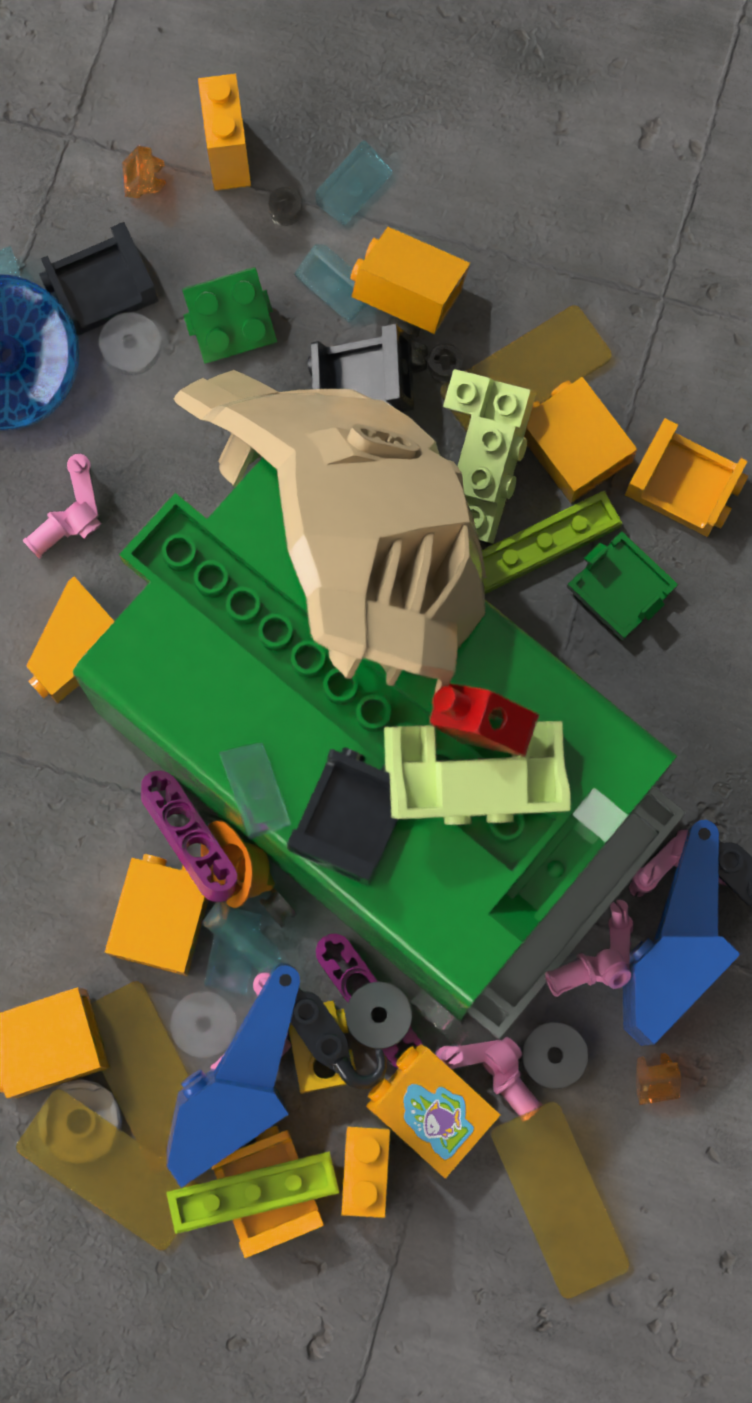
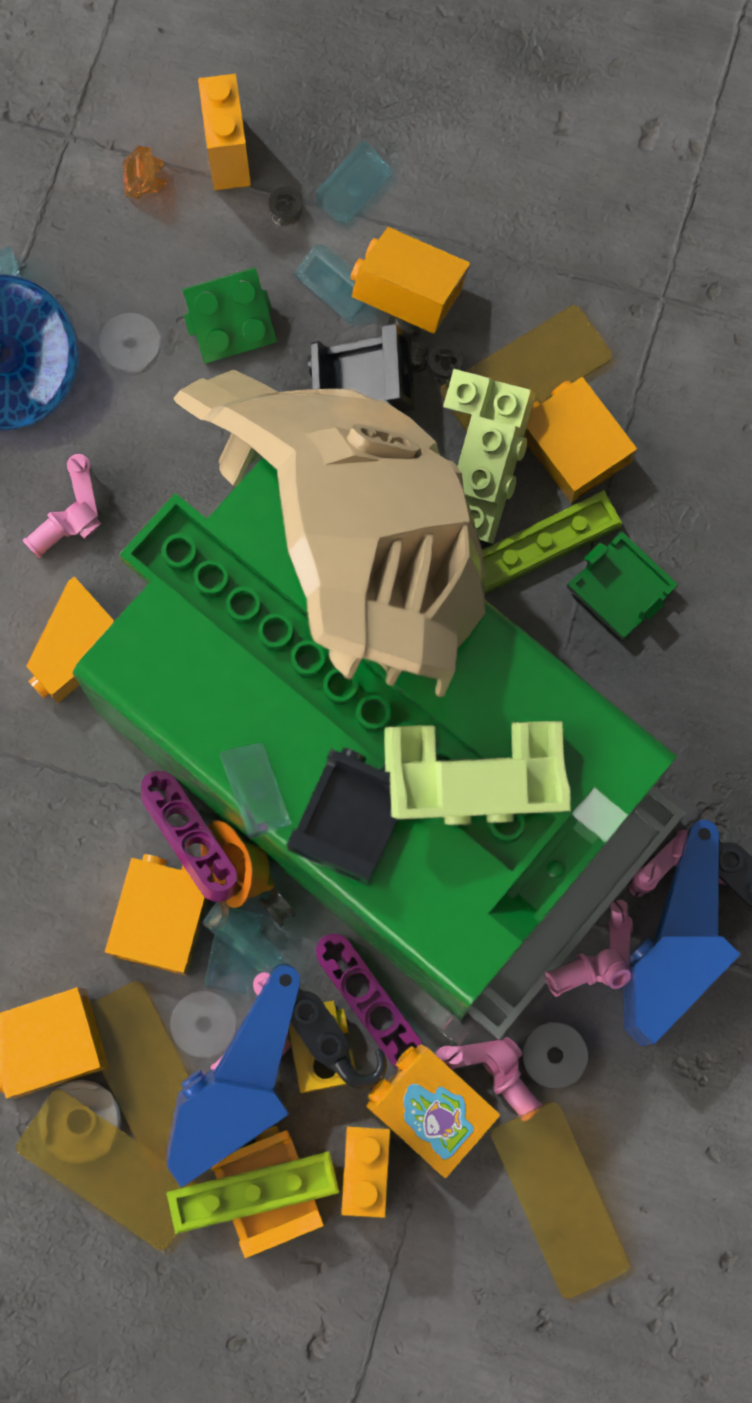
(100, 281): black panel -> none
(375, 996): dark grey piece -> none
(465, 715): red torso -> none
(658, 1081): clear orange tile -> none
(686, 481): light orange panel -> none

